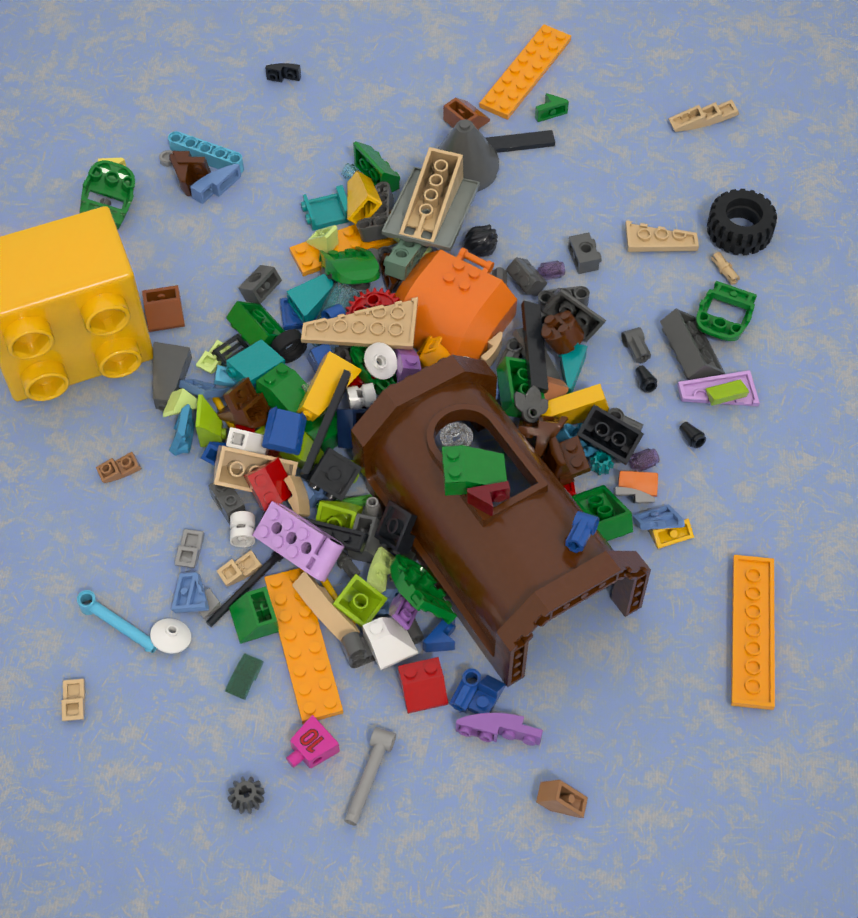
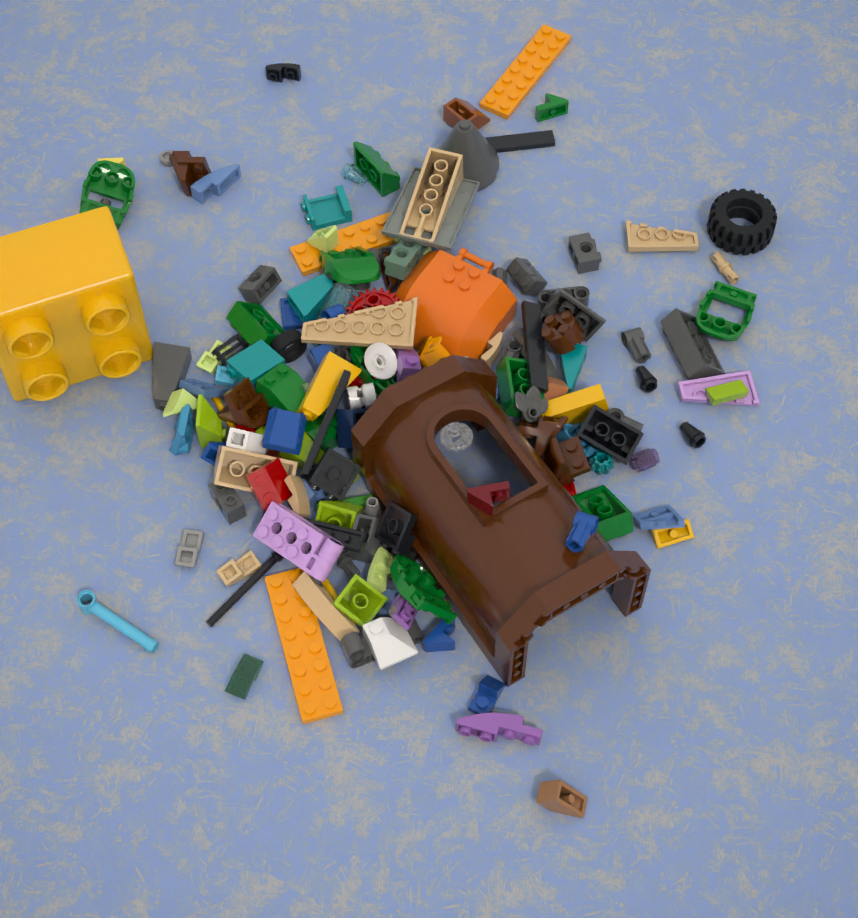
(73, 700): tan slope -> none
(115, 470): medium nougat slope -> none
(163, 308): dark orange slope -> none
(170, 642): white dish -> none
(189, 594): medium blue wing -> none
(213, 604): light grey slope -> none
(215, 155): medium azure beam -> none
(237, 795): dark grey gear -> none
(242, 528): white wheel -> none
(254, 615): green slope -> none
(312, 744): dark pink torso -> none
(361, 197): yellow slope -> none
(371, 227): dark grey beam -> none
(381, 741): light grey piece -> none
(422, 685): red slope -> none
(465, 690): blue piece -> none
(470, 467): green slope -> none
(481, 240): black hair -> none
(552, 270): clear purple brick -> none
(638, 496): light grey slope -> none
(641, 481): orange slope -> none
(702, 117): tan slope -> none
(753, 633): light orange plate -> none

